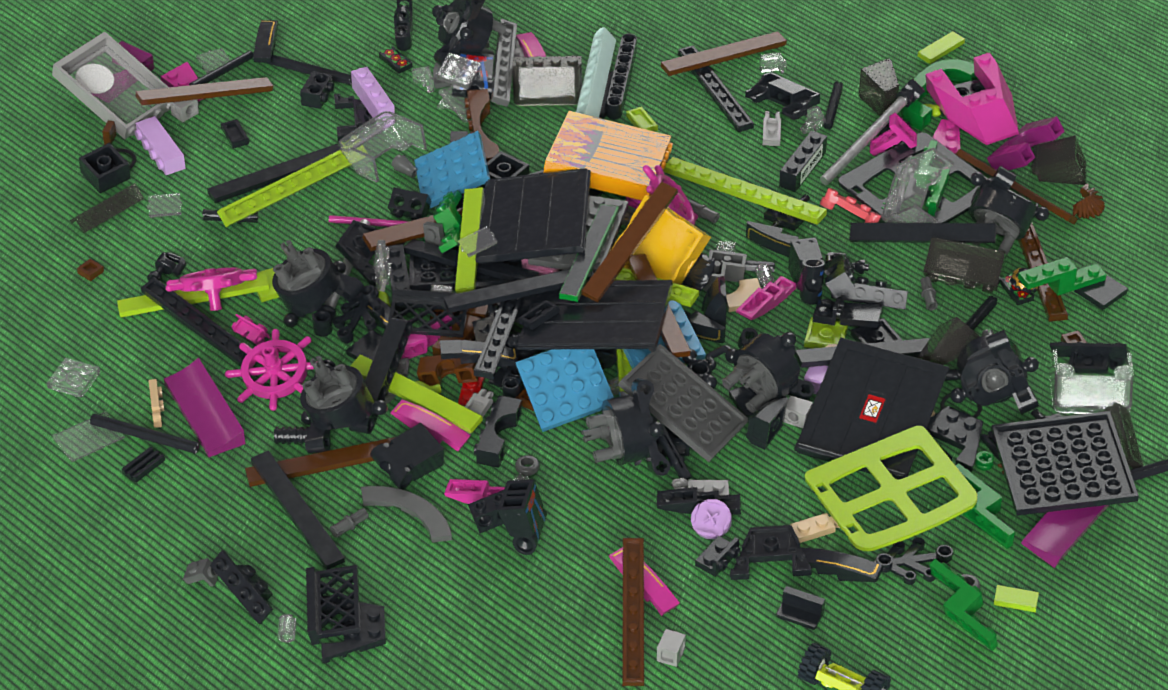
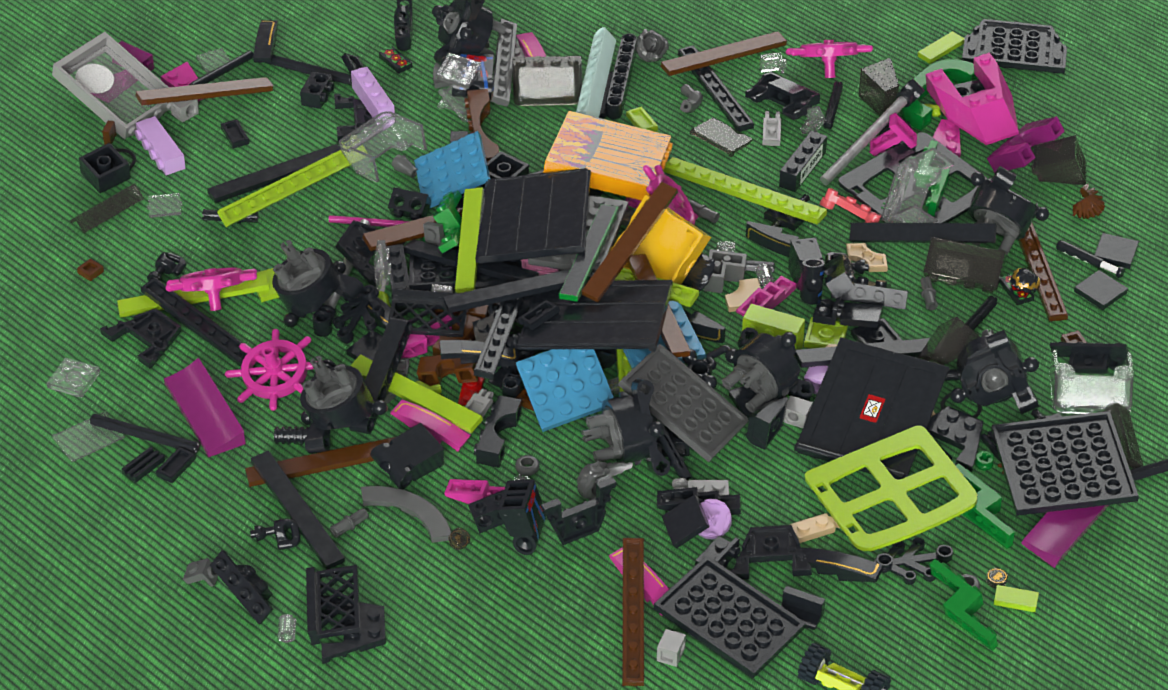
(150, 328): none -> black wing
(156, 404): tan plate -> none
(175, 465): none -> black tile
(256, 332): dark pink hinge -> none
(279, 529): none -> black piece
(352, 62): none -> black tile
(424, 76): clear bracket -> none
(459, 538): none -> clear smoke tile
(477, 241): clear piece -> none
(582, 519): none -> black wing
(597, 472): none -> dark grey hair
(651, 46): none -> dark grey hair
(685, 521): none -> black tile
(694, 99): none -> dark grey arm
(715, 301): black slope -> none
(721, 136): none -> clear smoke piece
(729, 616): none -> black plate
(774, 323): none -> lime brick
(829, 51): none -> dark pink piece
(859, 251): none -> tan tile
(996, 577): none -> tile
(1017, 45): none -> plate
(1020, 188): reddish brown tile -> none
(1062, 276): green bracket -> none
(1080, 254): none -> black piece
(1117, 250): none -> tile

